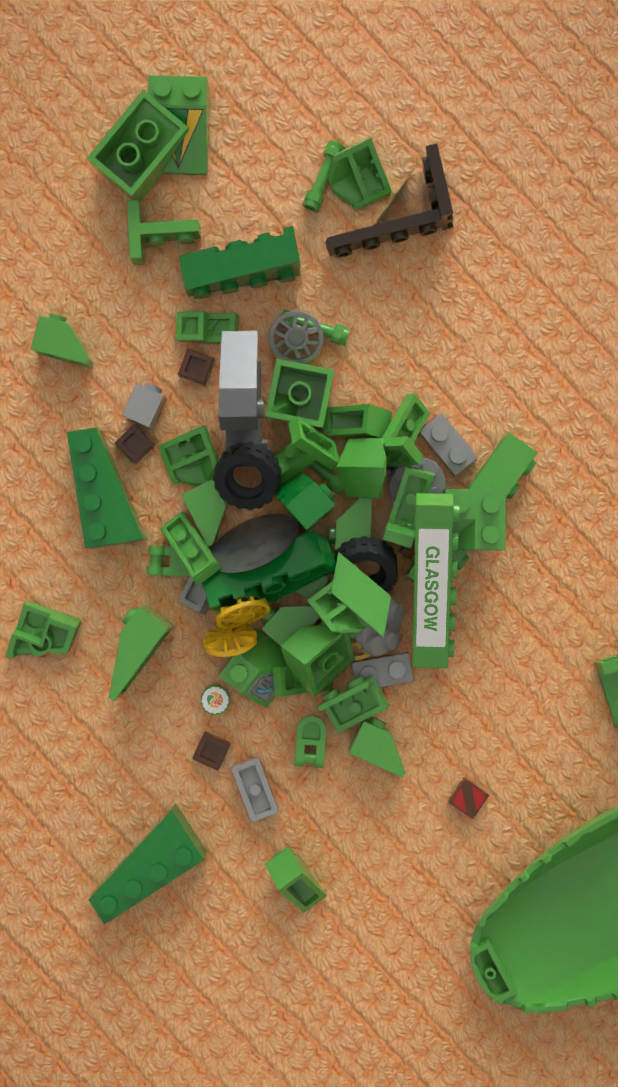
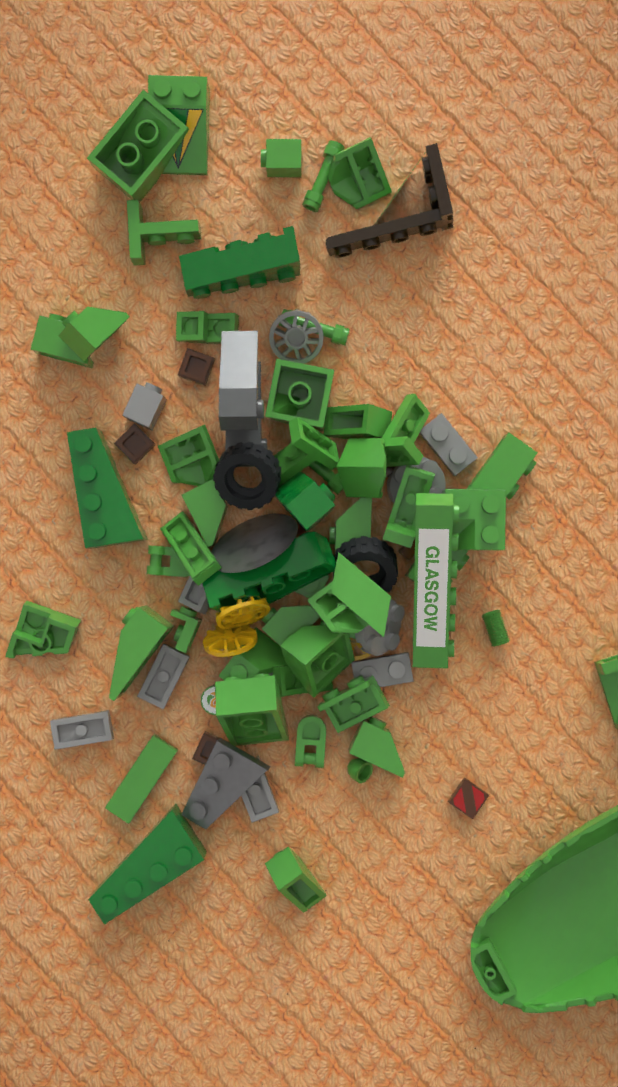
(81, 729): none -> light grey plate
(90, 329): none -> bright green slope
(141, 778): none -> bright green tile
(163, 676): none -> light grey plate
(185, 634): none -> bright green bracket
(222, 781): none -> flat silver wing
(251, 710): none -> bright green slope
(282, 157): none -> bright green brick
(359, 770): none -> bright green hinge
(500, 635): none -> bright green piece

